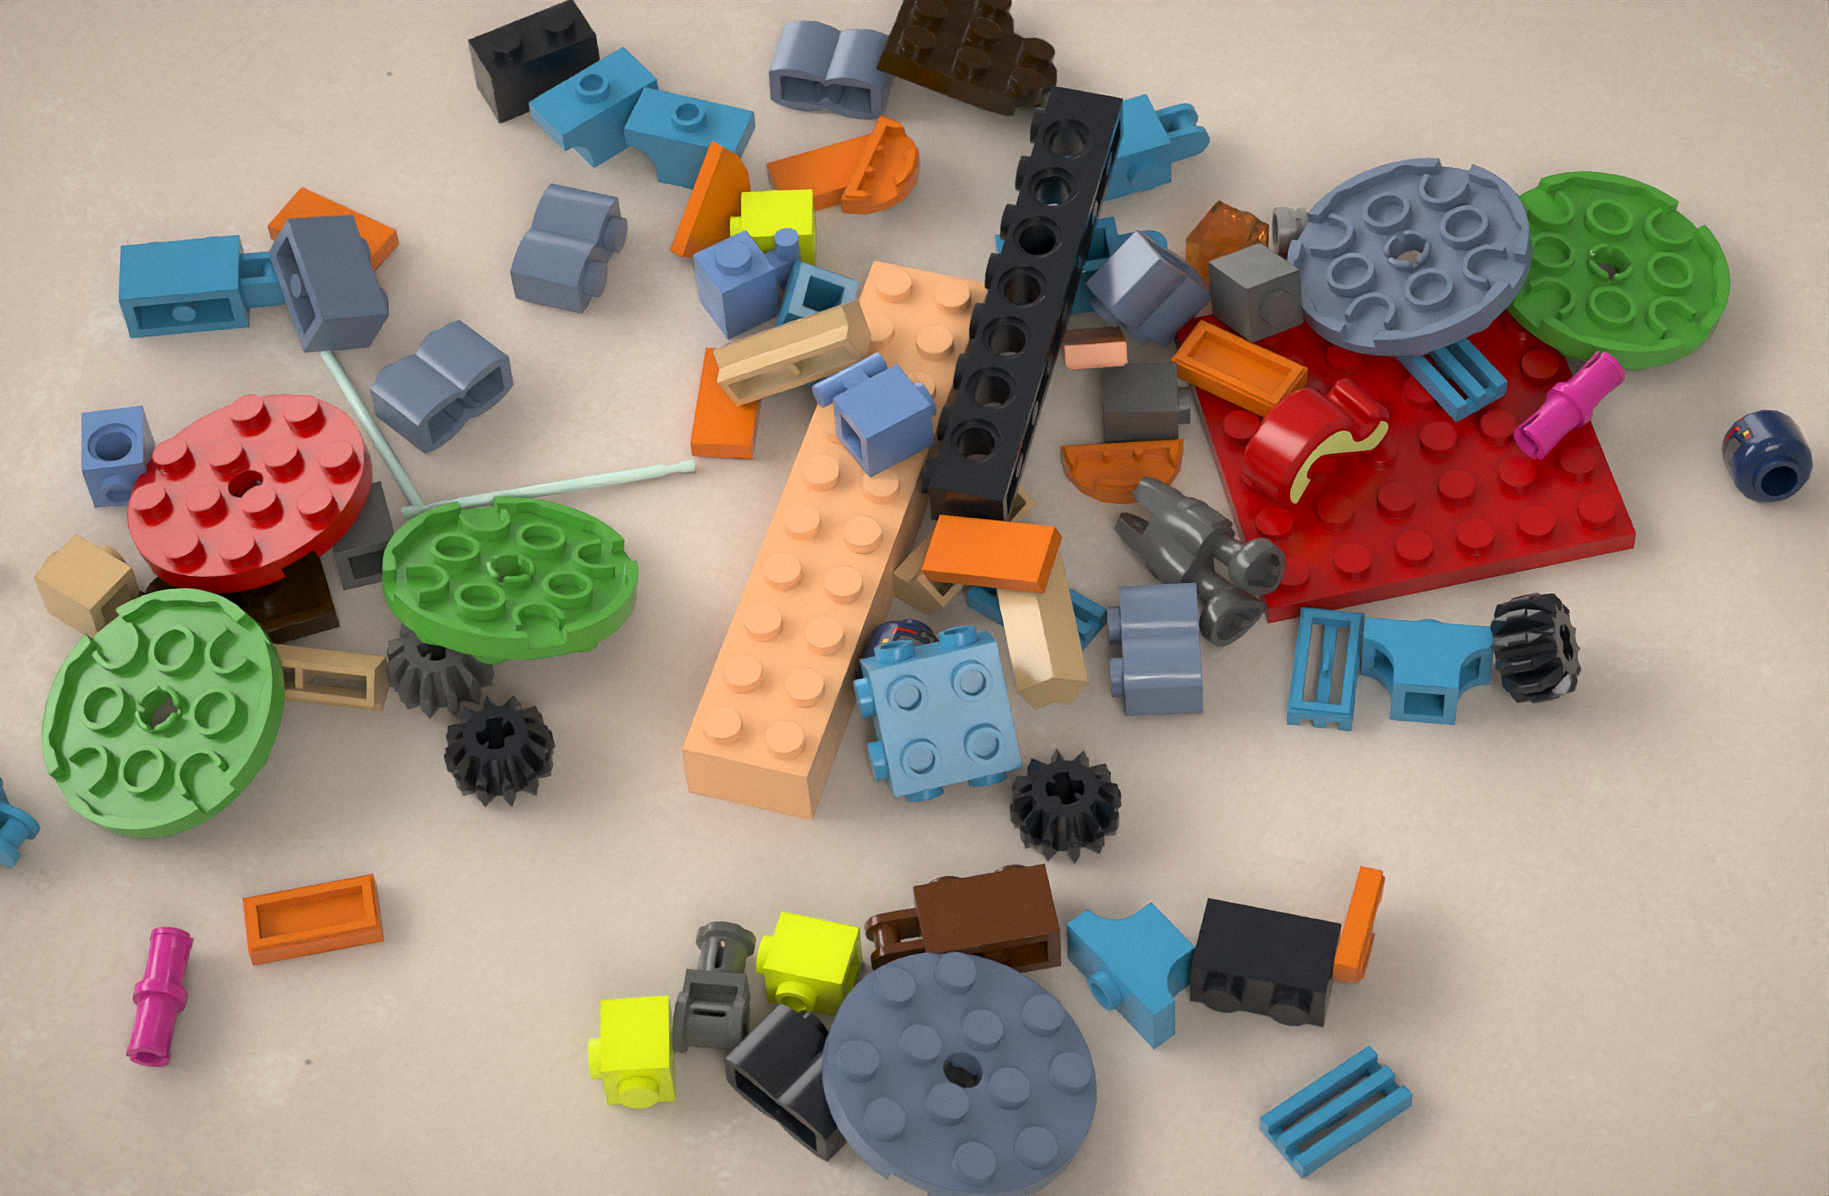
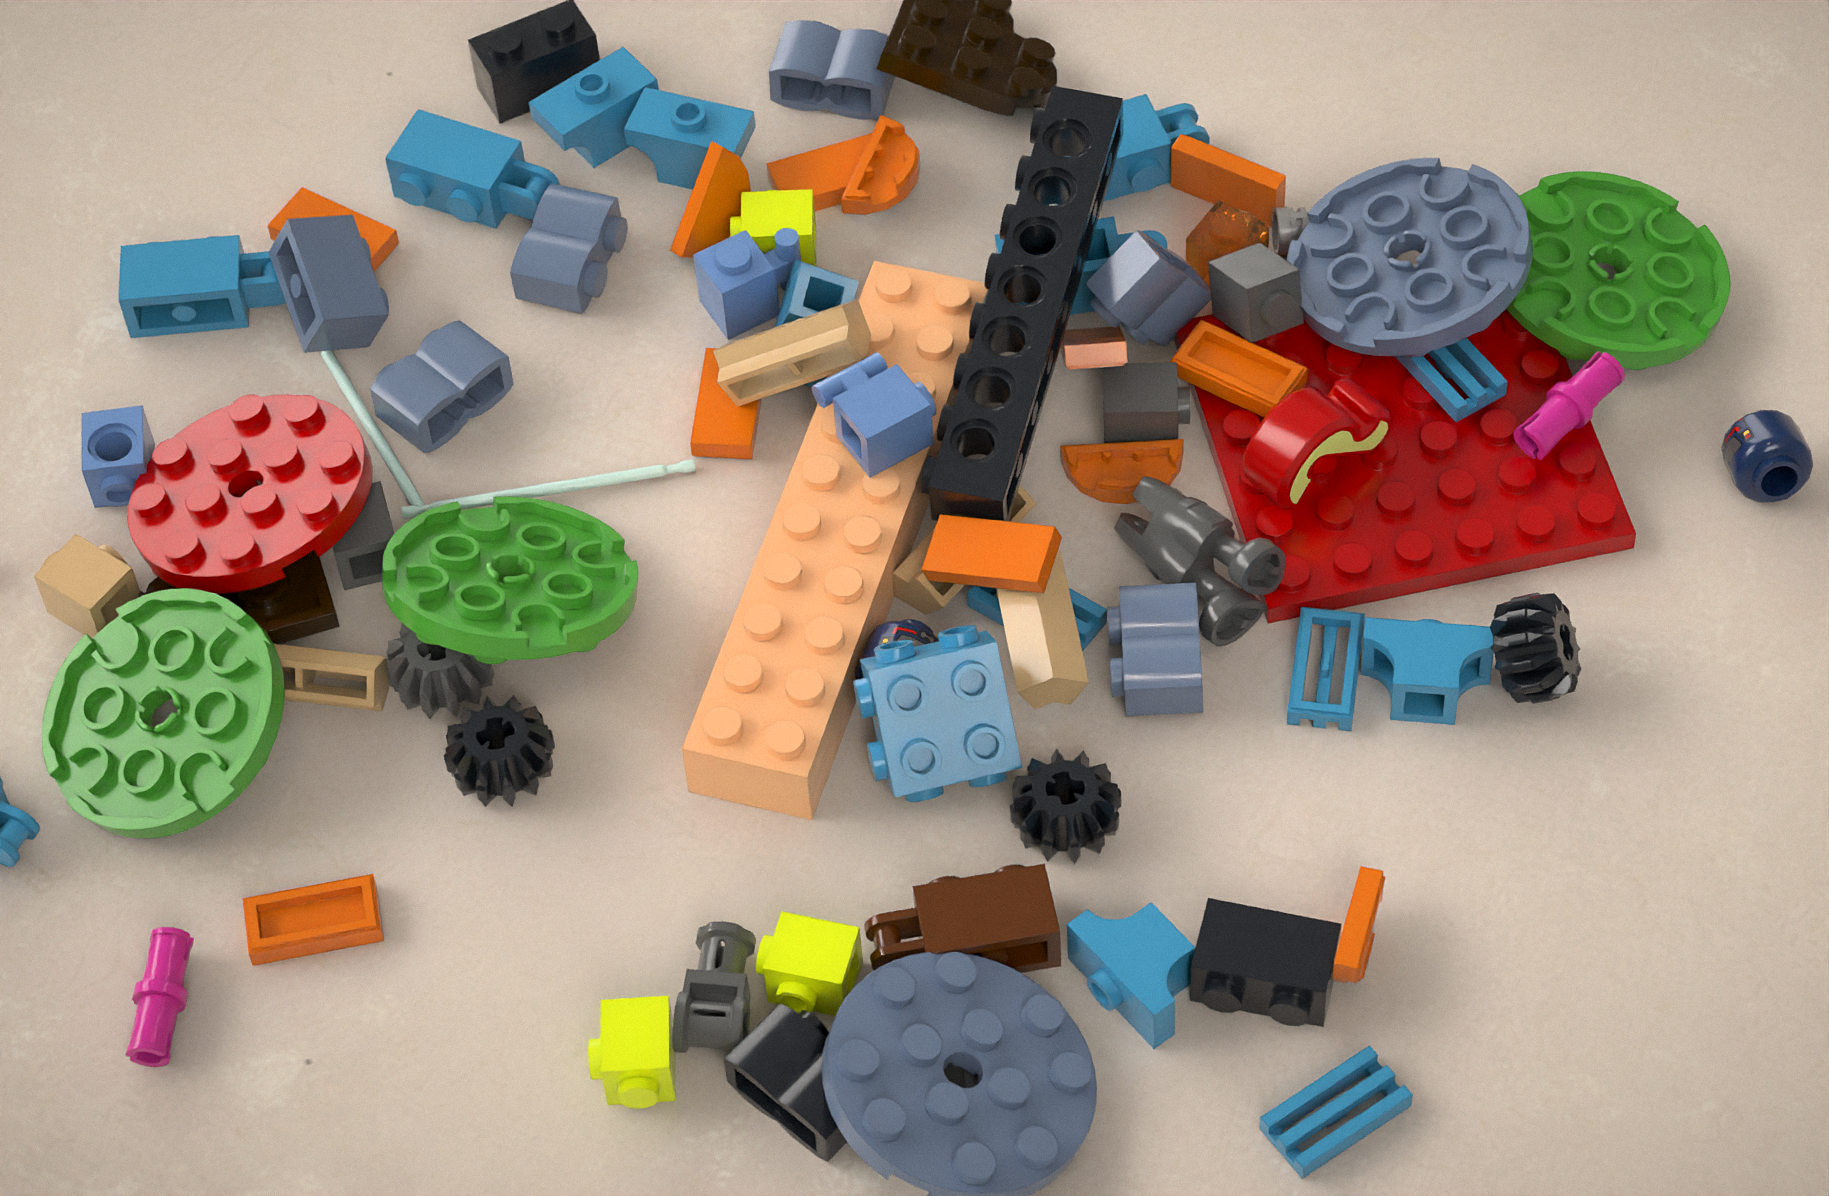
(464, 171): none -> dark azure brick
(1226, 177): none -> orange tile

